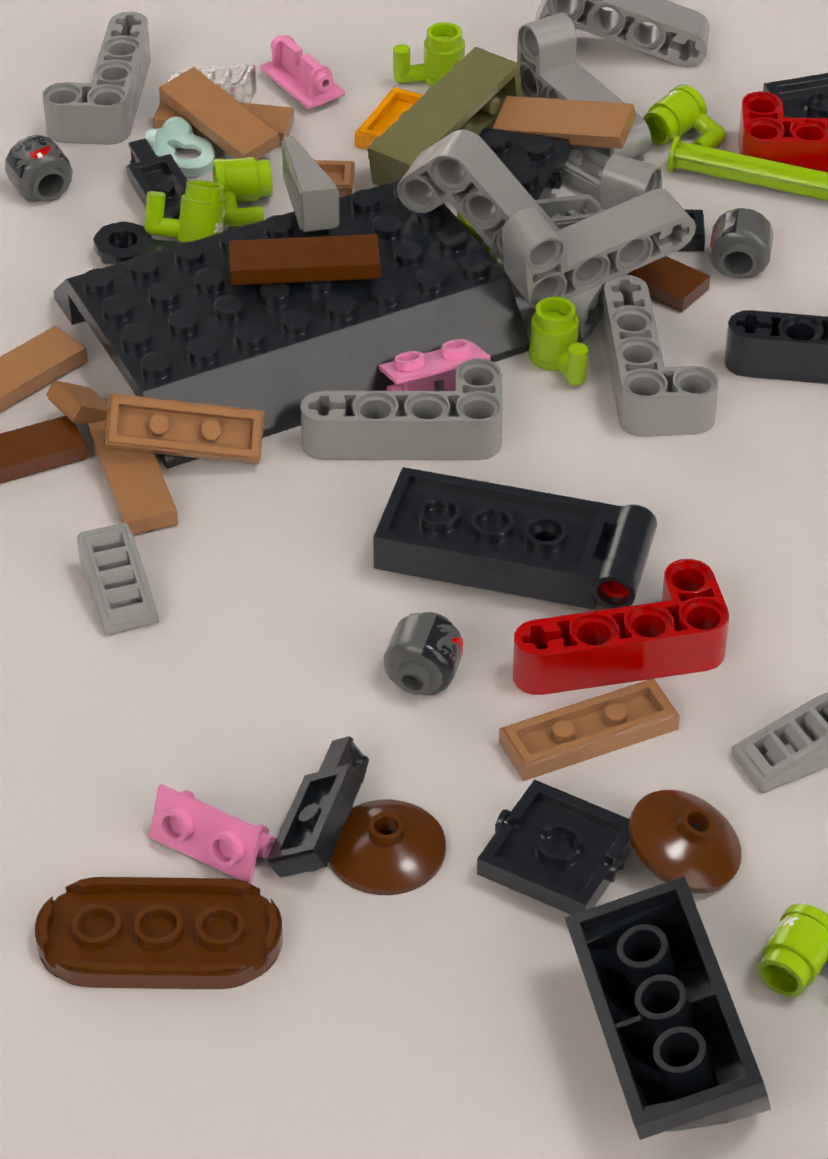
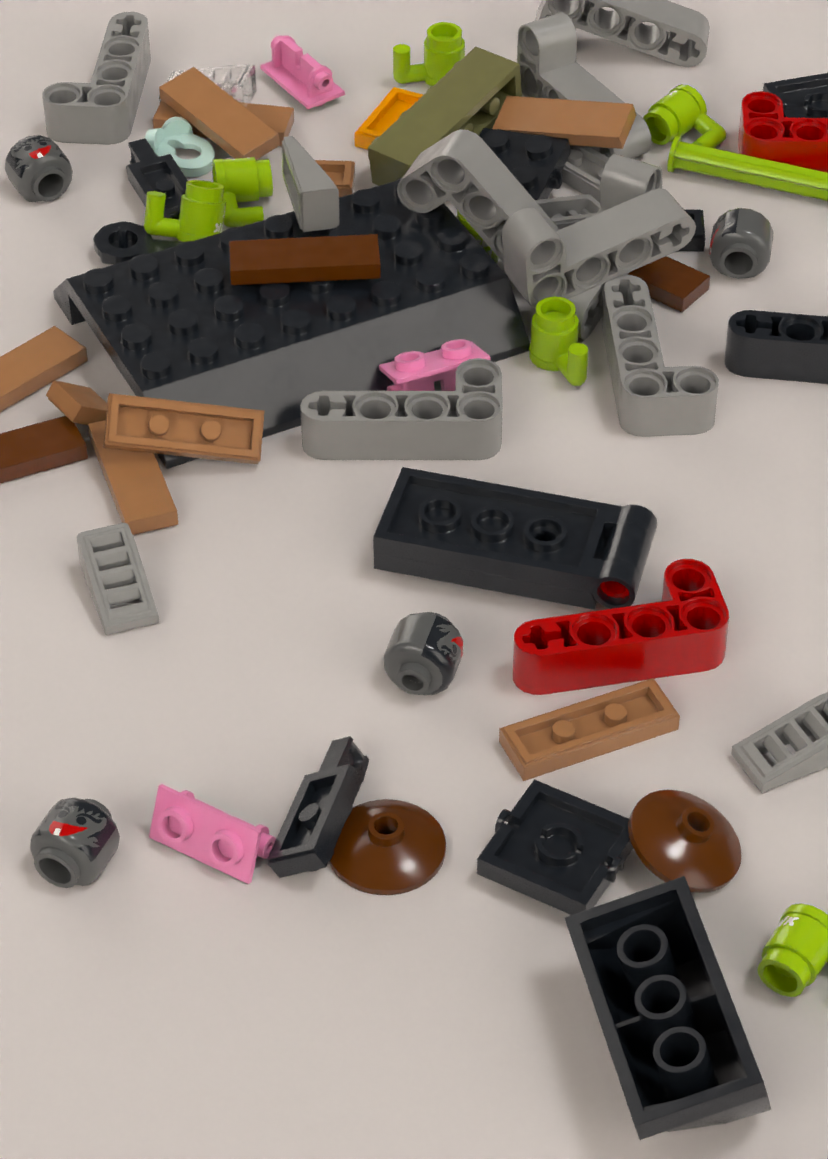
(74, 842): none -> dark grey head
(159, 933): reddish brown tile -> none

